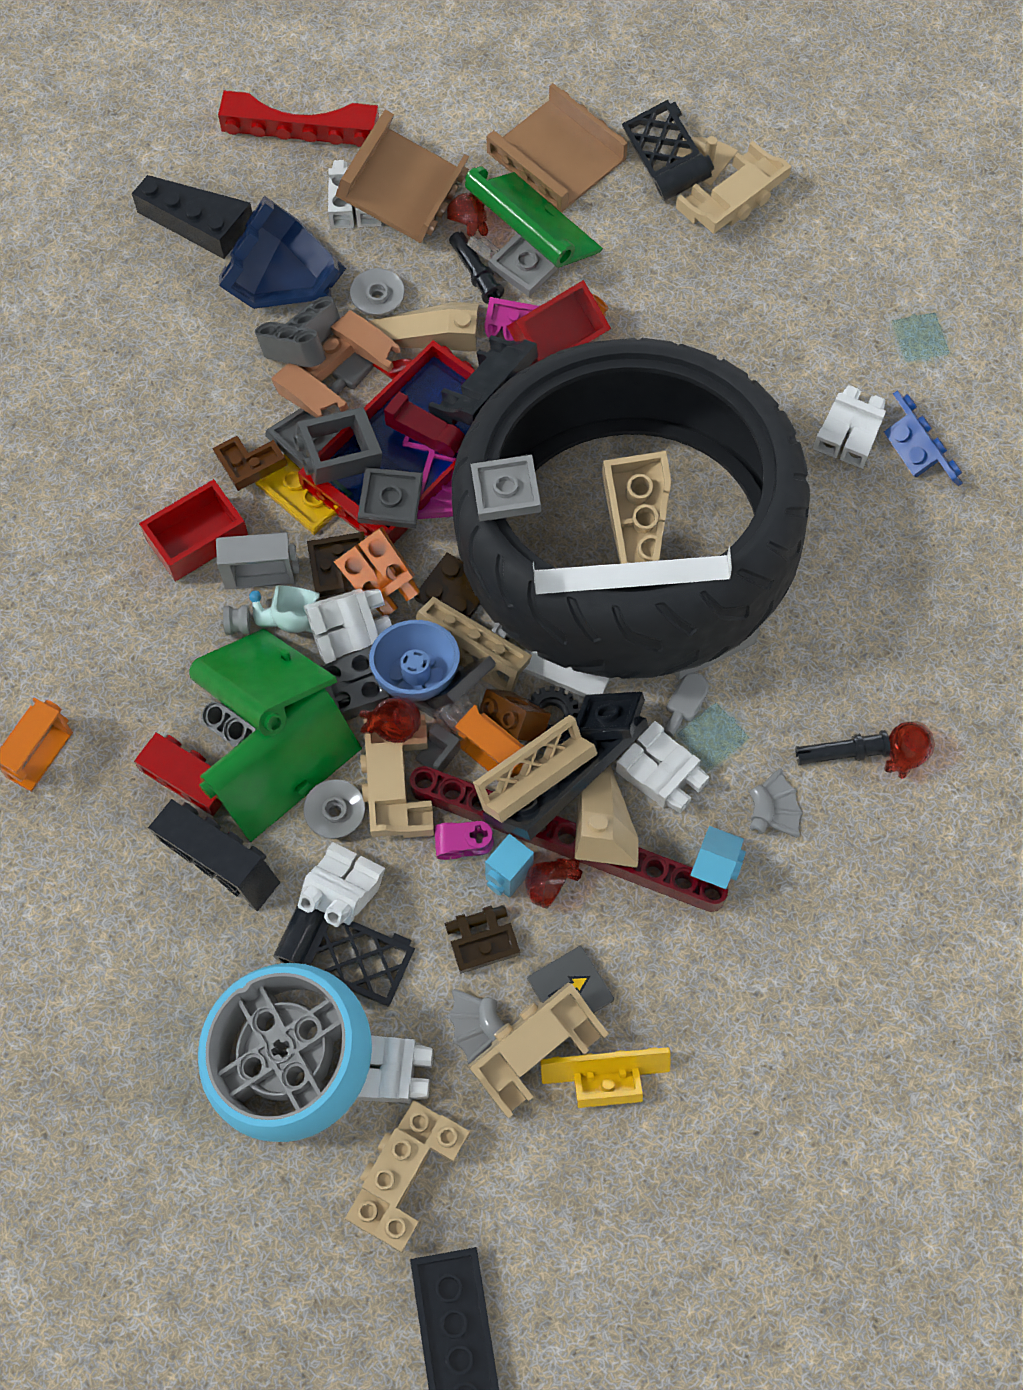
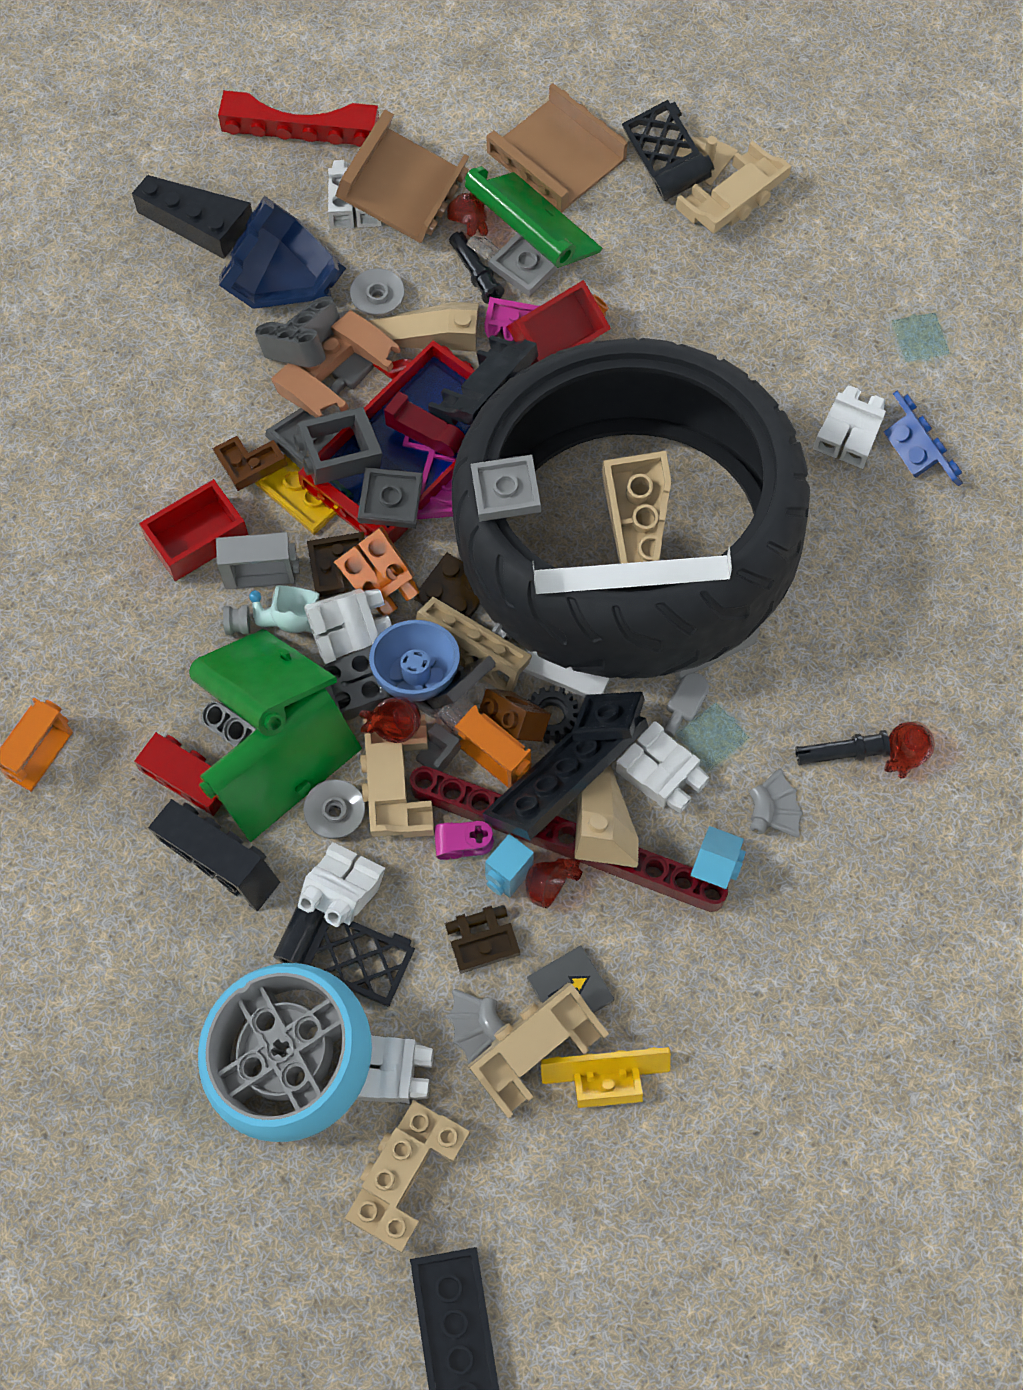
(535, 775): tan fence -> none

